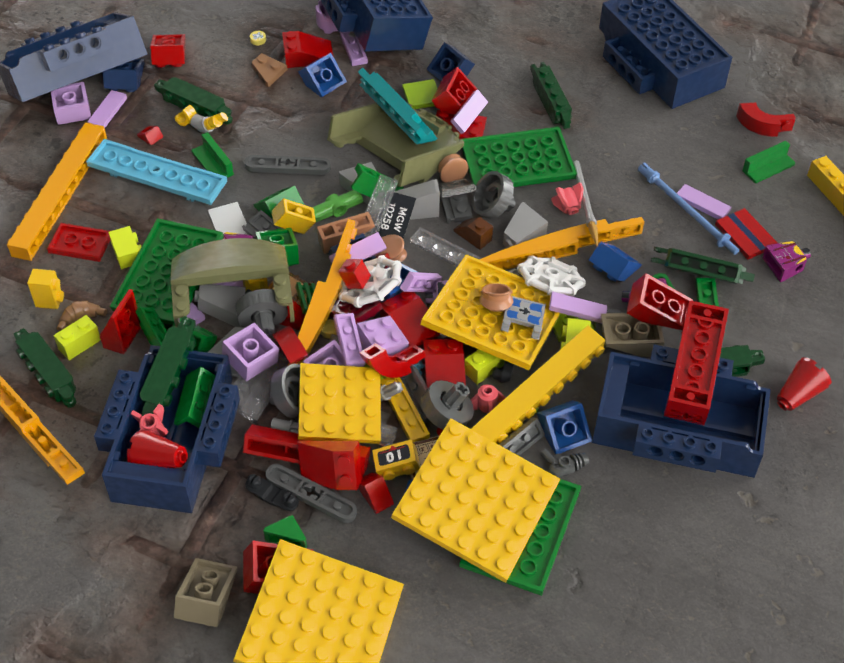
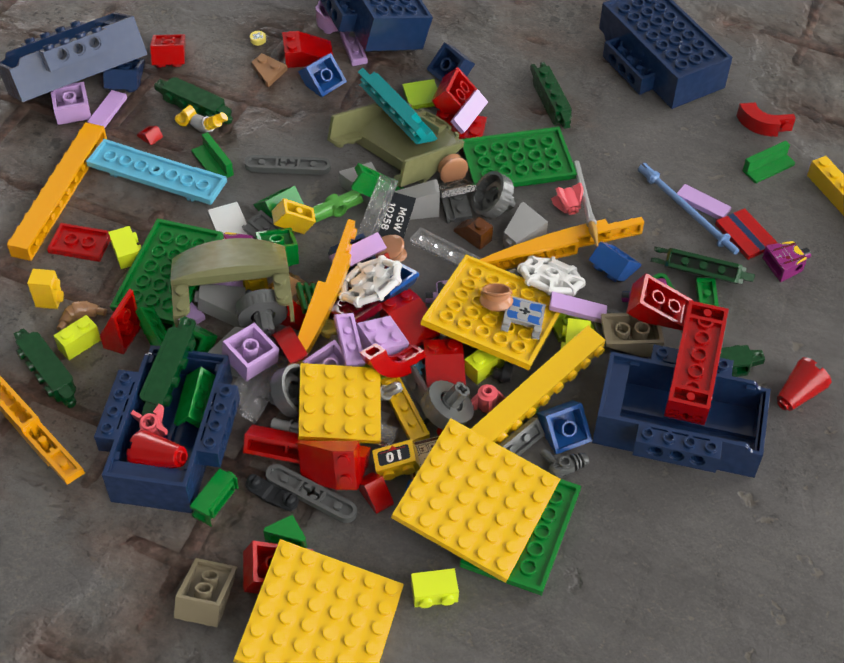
(214, 496): none -> green window
(331, 233): nougat slope -> none
(354, 273): red brick -> none
(420, 282): lavender tile -> none
(434, 588): none -> neon yellow brick

